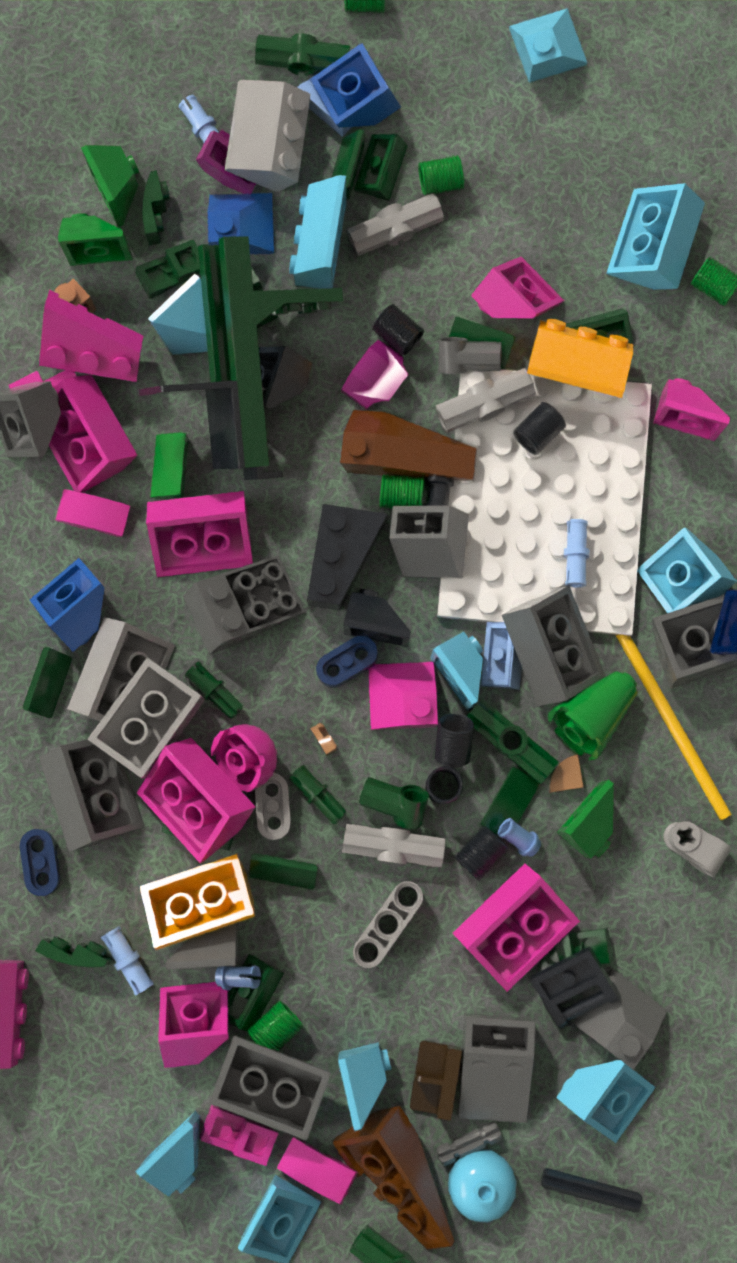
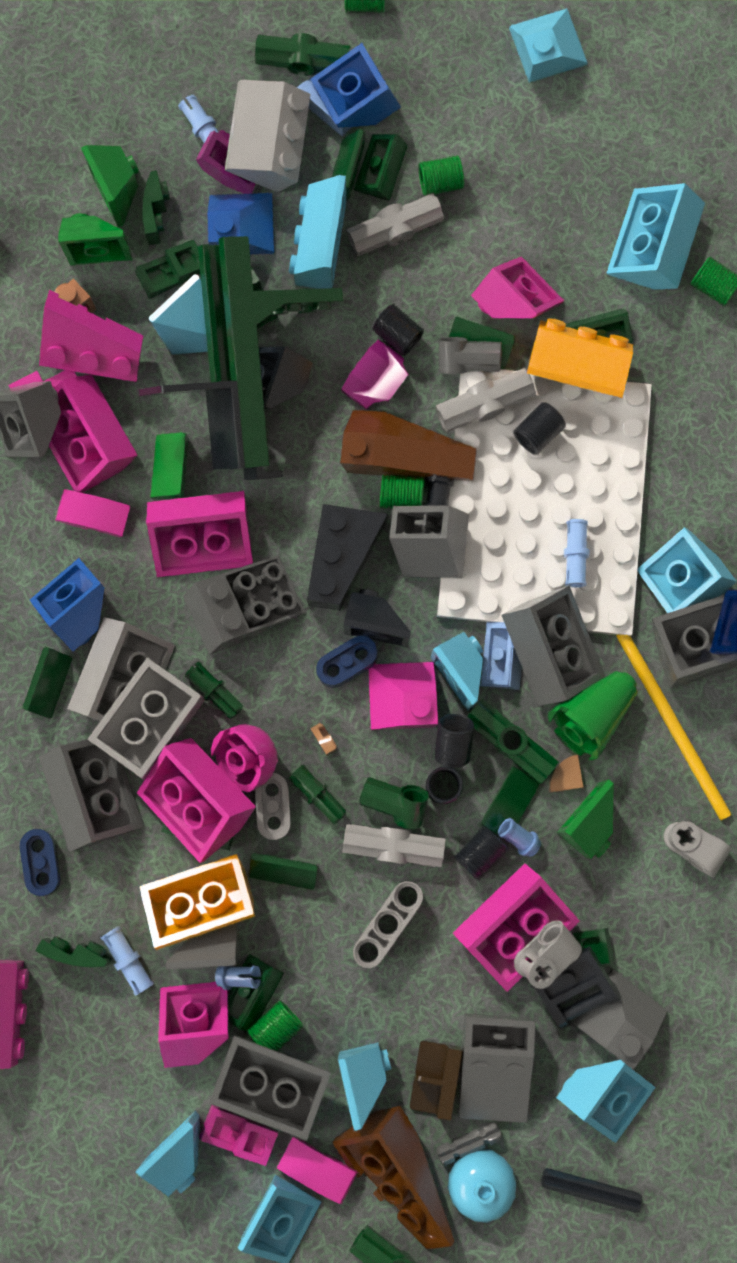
(550, 952): none -> light grey piece
(690, 410): dark pink slope -> none

